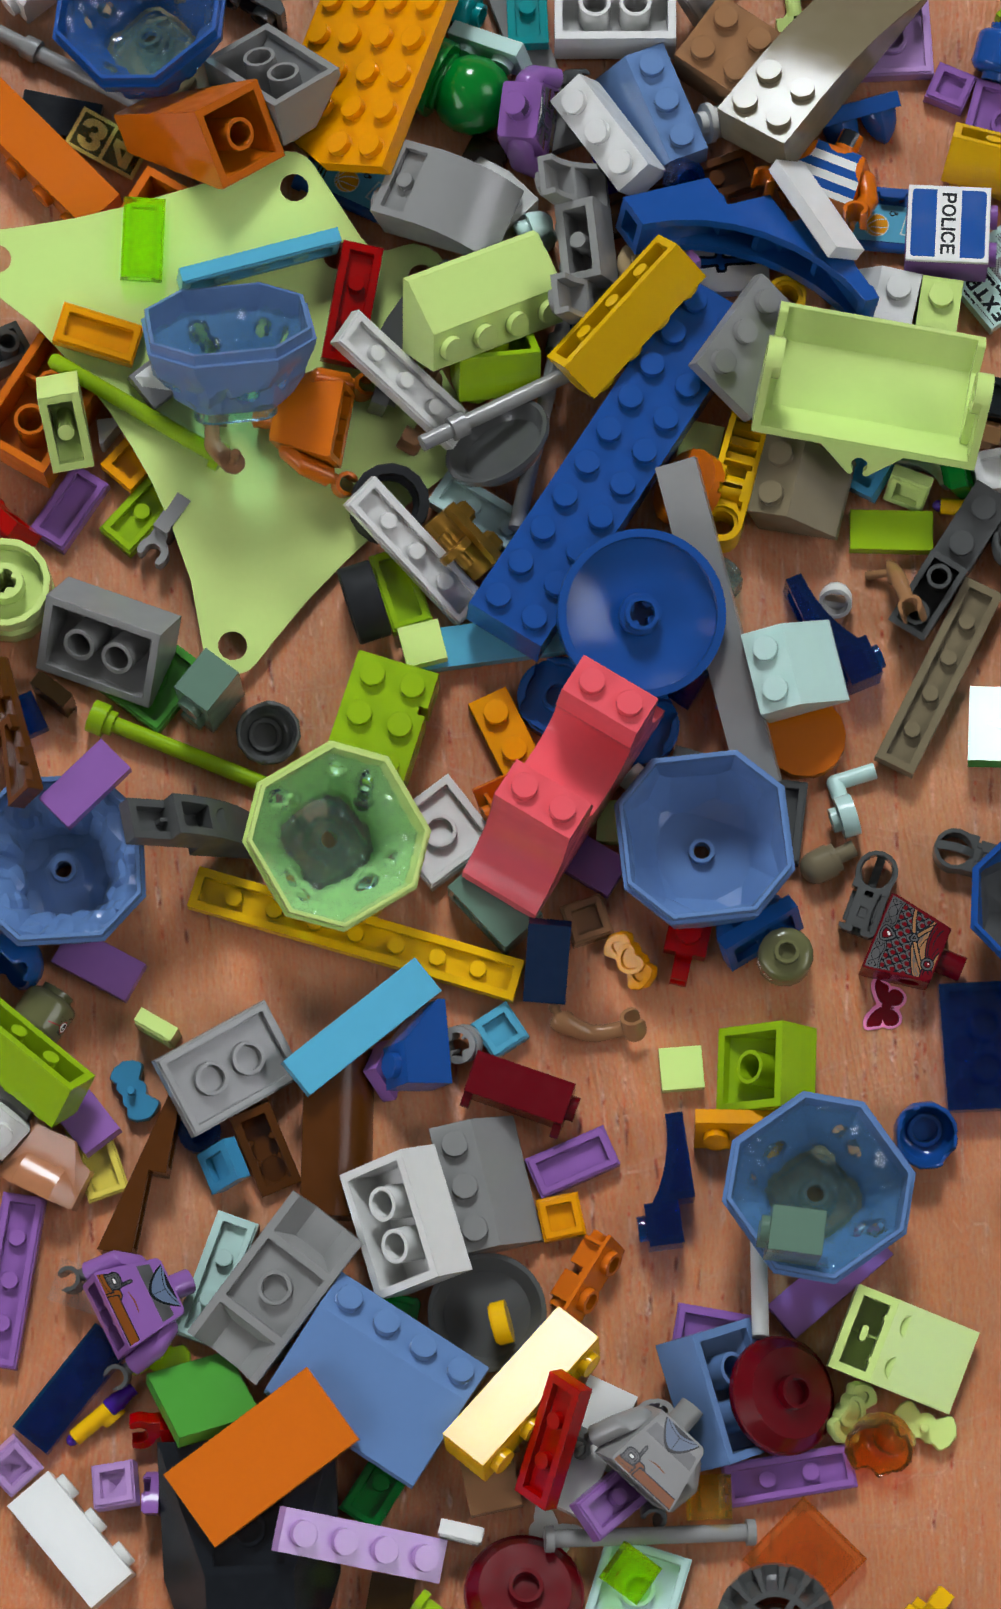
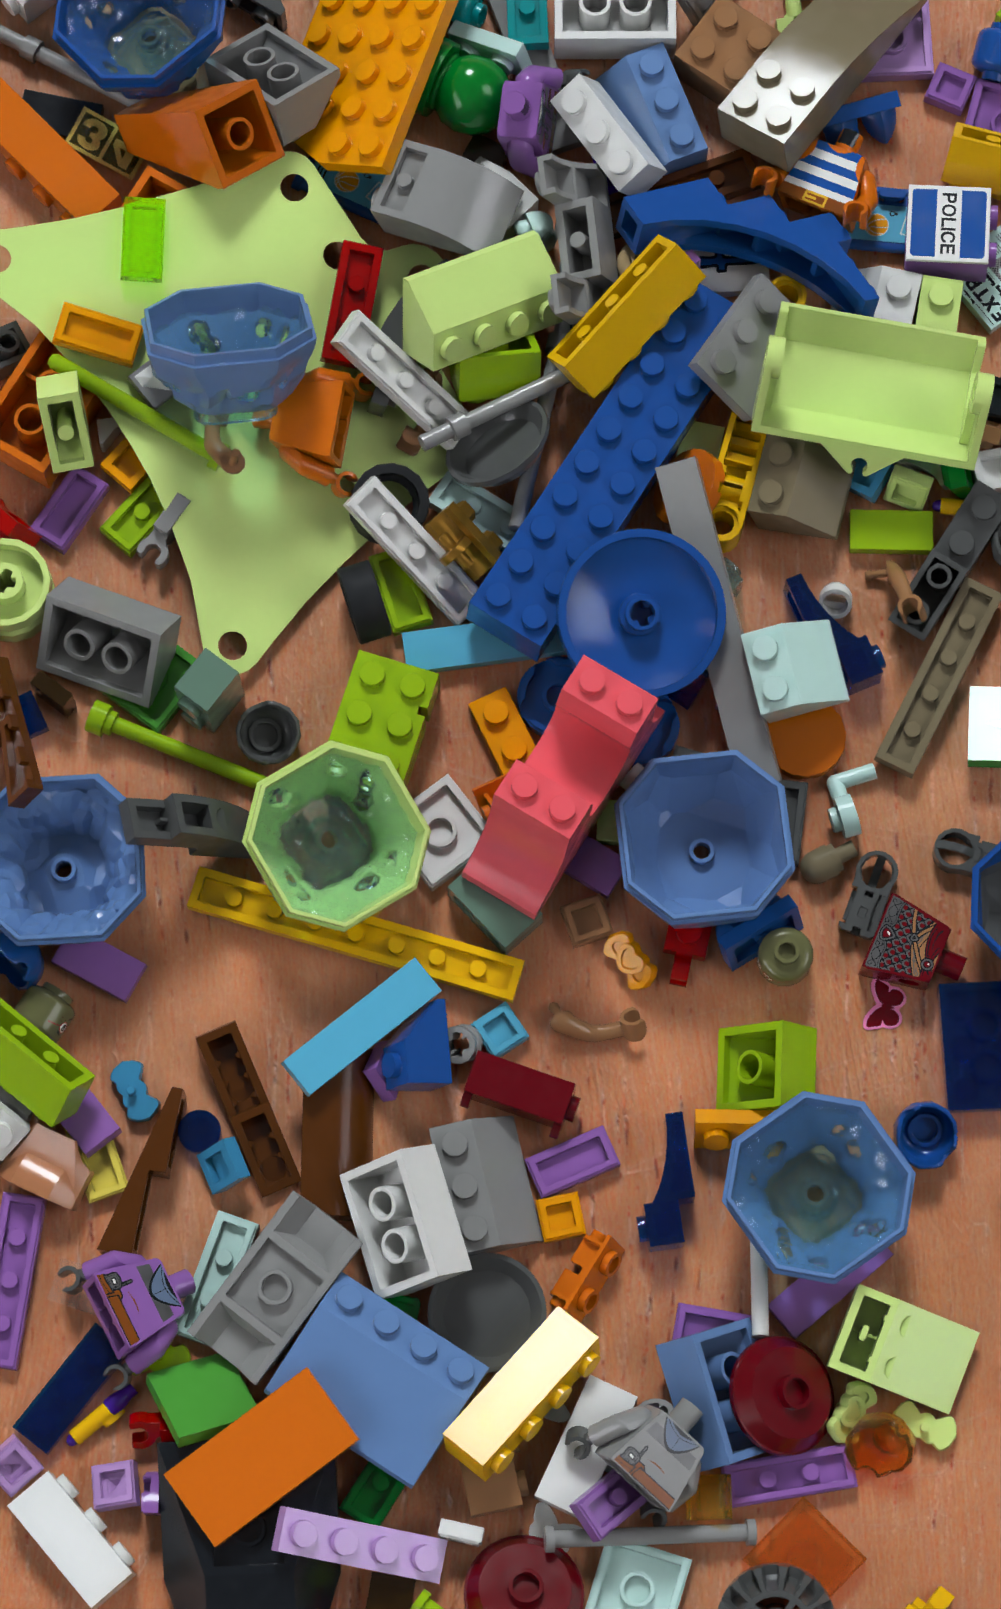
(85, 784): medium lavender tile -> none
(157, 1028): yellowish green tile -> none
(225, 1068): light grey tile -> none
(260, 260): medium azure tile -> none
(422, 644): yellowish green tile -> none
(501, 1322): yellow tile -> none
(547, 961): dark blue tile -> none
(553, 1439): red plate -> none
(630, 1572): clear neon green tile -> none
(681, 1069): yellowish green tile -> none
(682, 171): clear blue tile -> none
(708, 122): white plate -> none
(792, 1235): sand green brick -> none
(816, 210): white tile -> none

